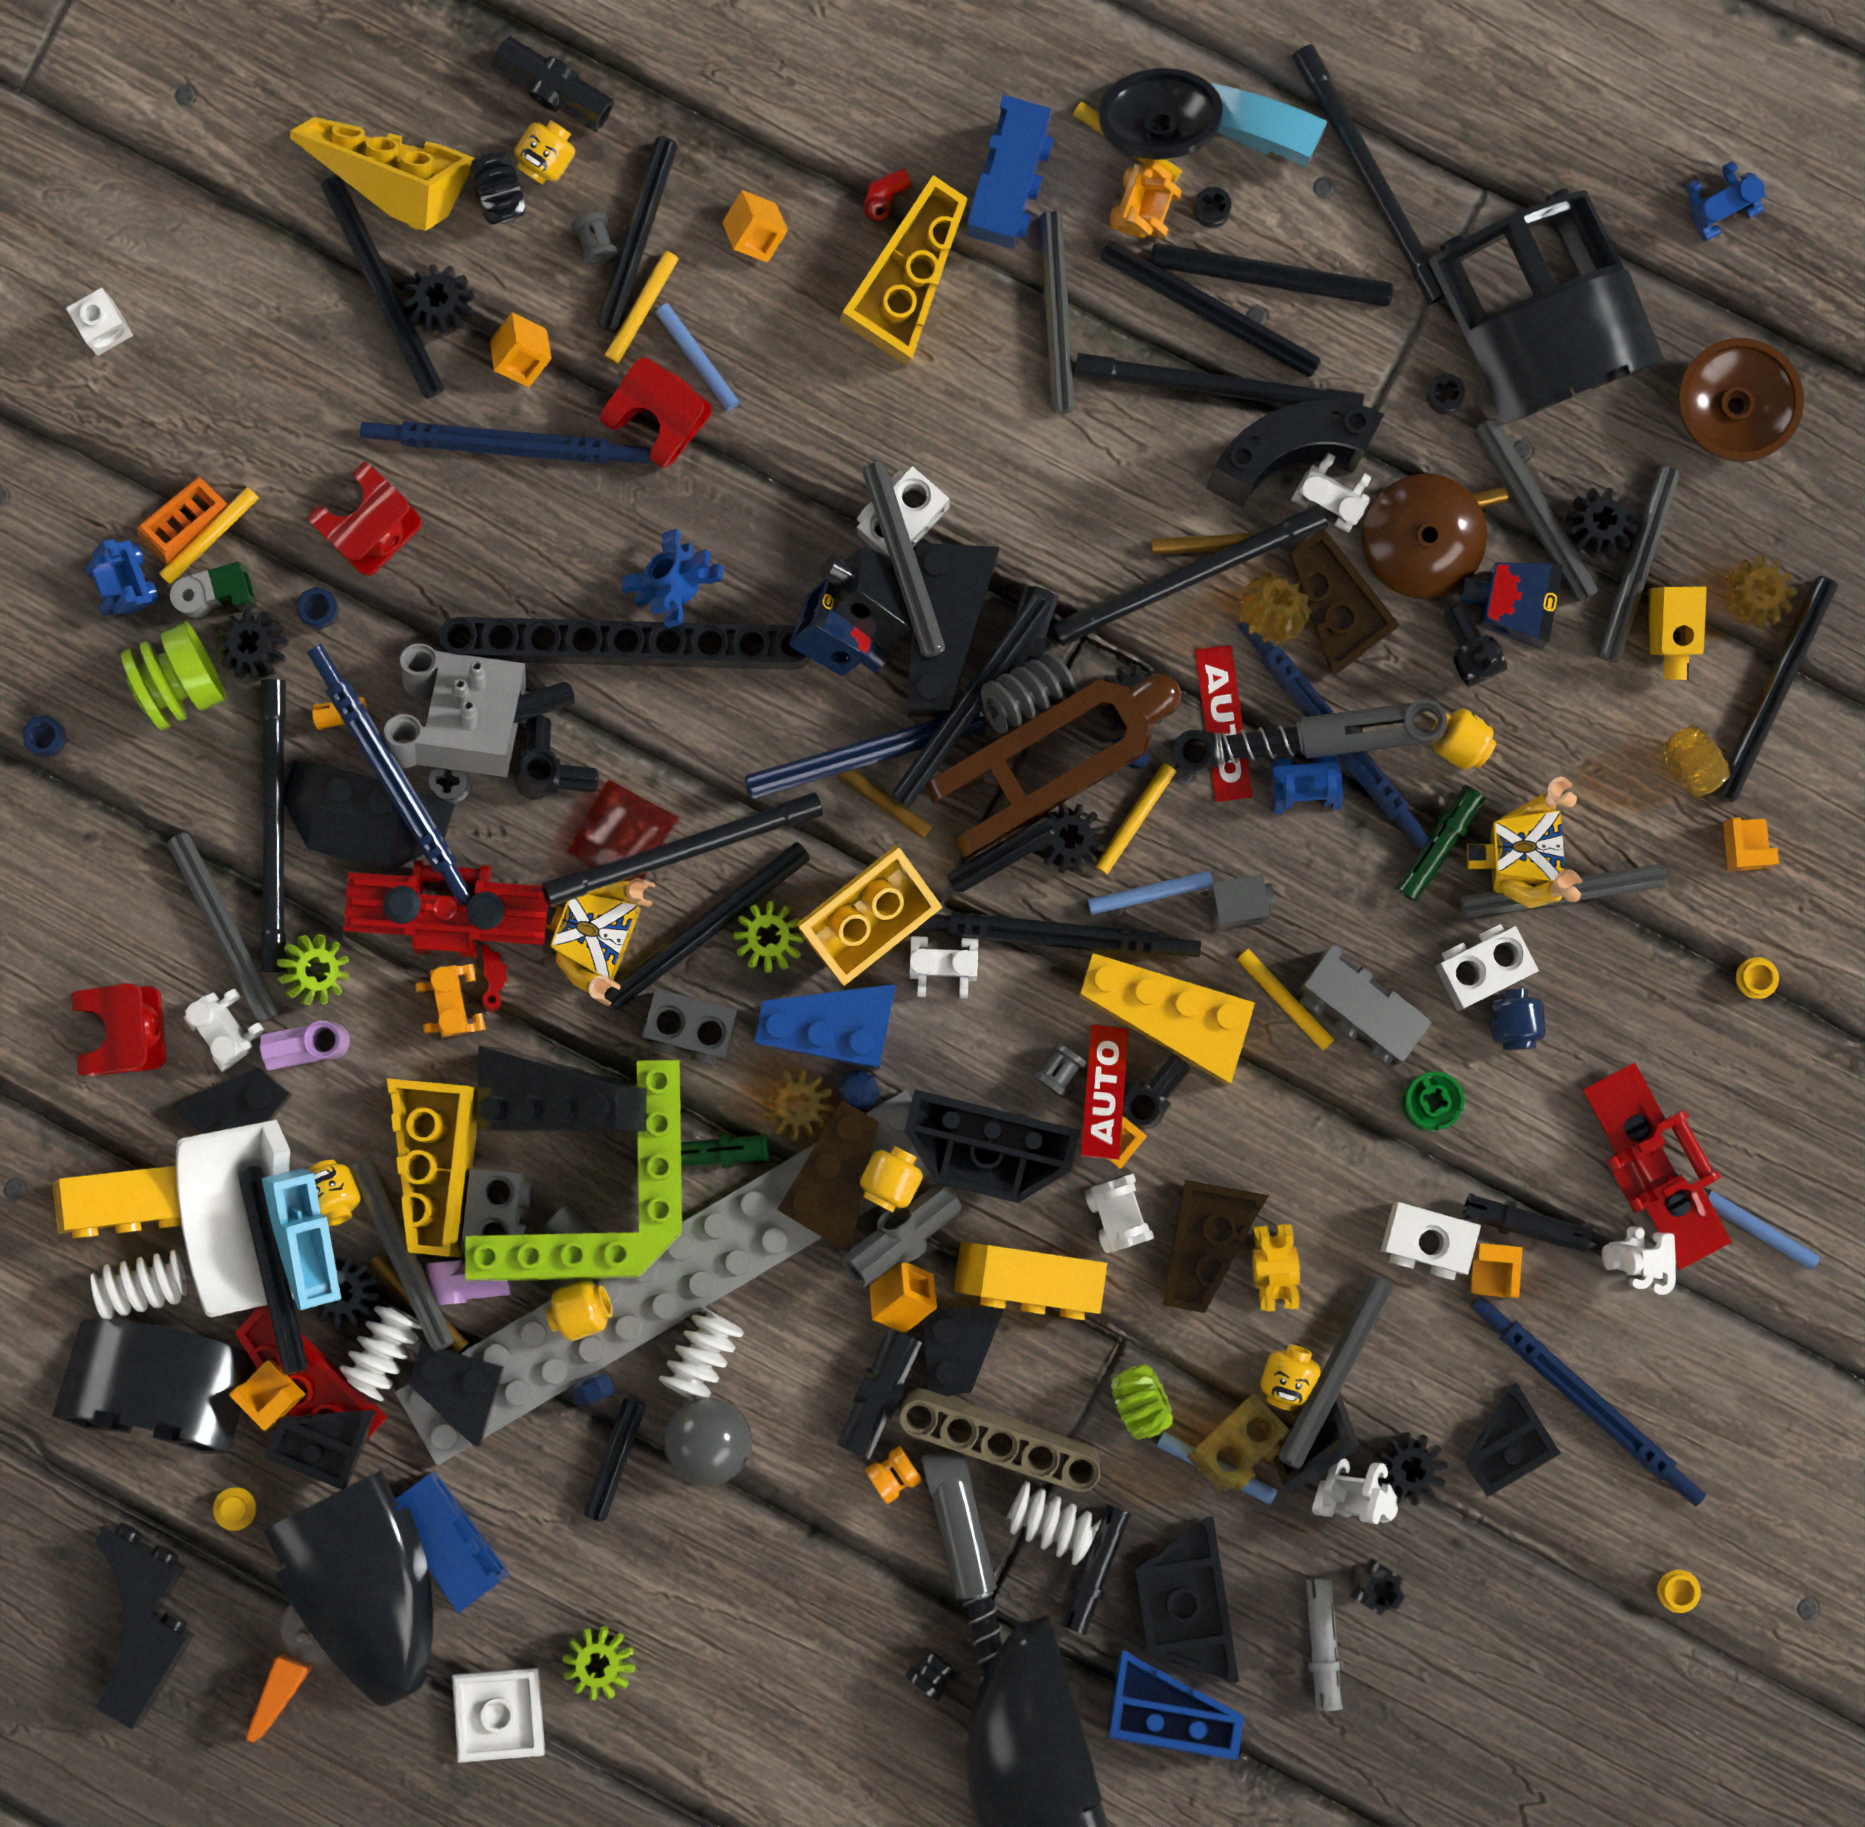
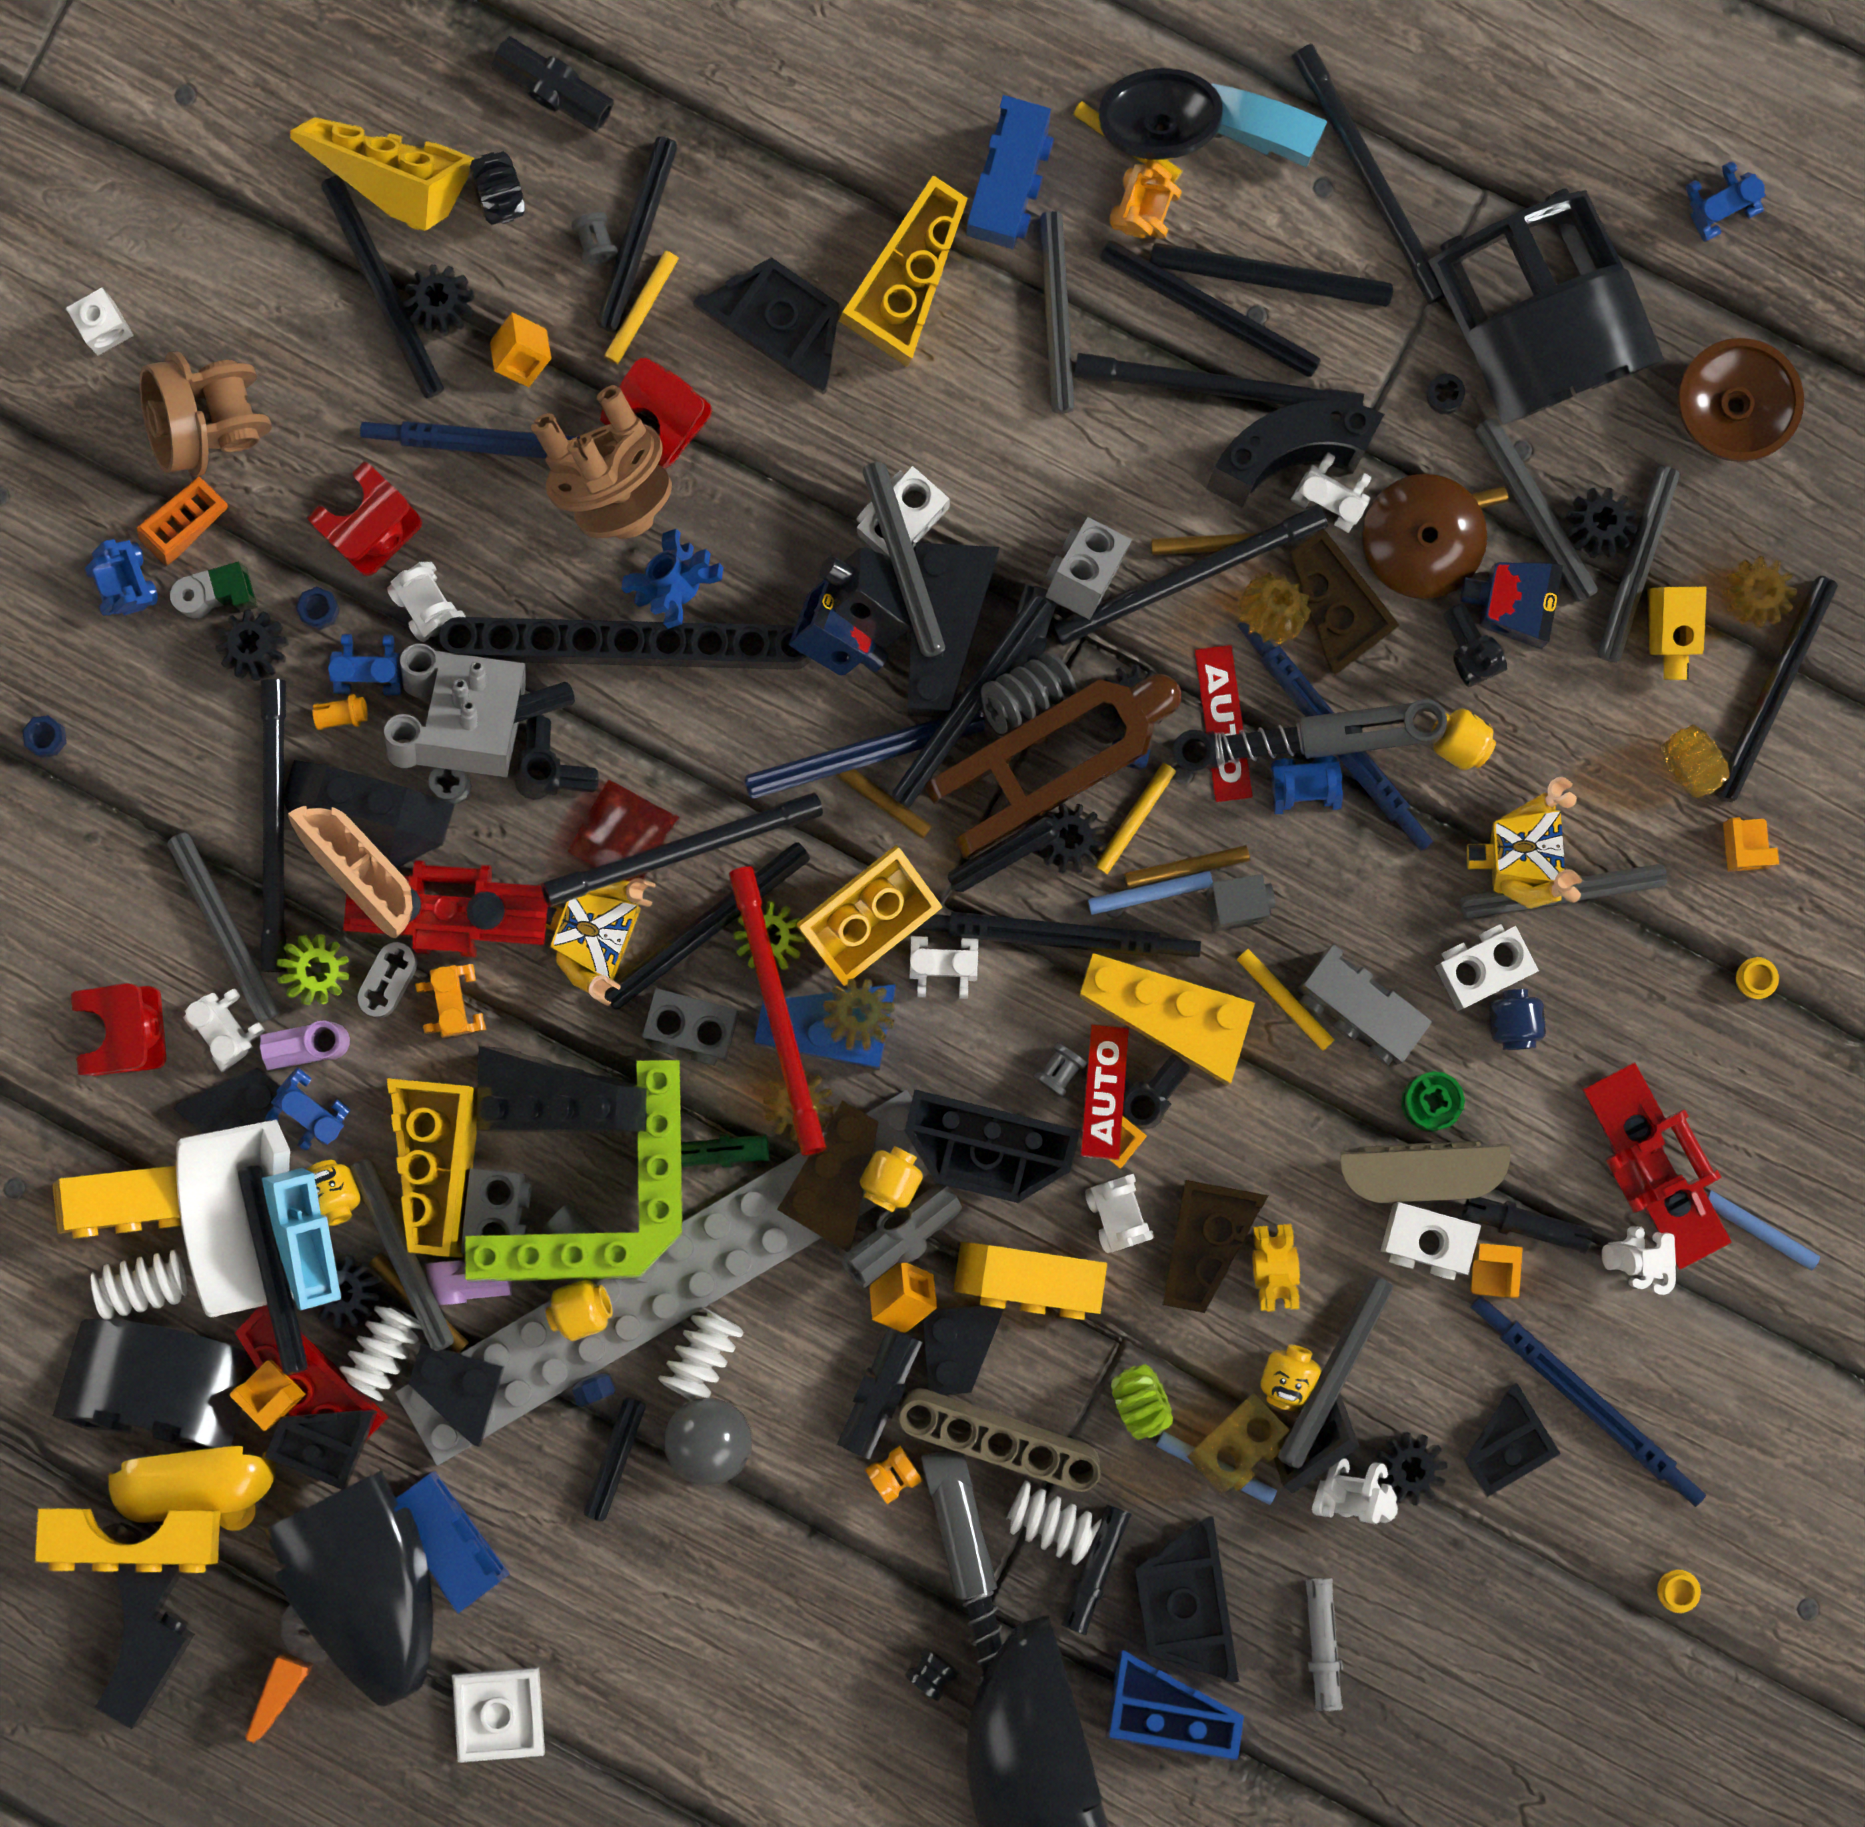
(74, 1537): none -> yellow arch
(173, 676): lime wheel -> none
(180, 431): none -> medium nougat piece
(190, 1480): none -> yellow brick
(208, 535): yellow bar -> none
(307, 1111): none -> blue piece
(356, 866): none -> light nougat brick
(366, 668): none -> blue piece
(379, 973): none -> light grey beam
(390, 774): dark blue axle -> none
(423, 600): none -> white piece
(495, 977): red piece -> none
(544, 152): yellow head -> none
(586, 1655): lime gear -> none
(608, 473): none -> medium nougat piece
(697, 357): medium blue bar -> none
(754, 226): light orange panel -> none
(779, 318): none -> black wing
(804, 1115): none -> red piece
(859, 1090): dark blue tile -> none
(868, 1003): none -> clear yellow gear
(881, 192): red arm -> none
(1087, 567): none -> light grey brick
(1187, 866): none -> pearl gold bar
(1216, 219): black bush -> none
(1376, 1587): black piece -> none
(1425, 1170): none -> dark tan brick
(1448, 831): dark green pin -> none

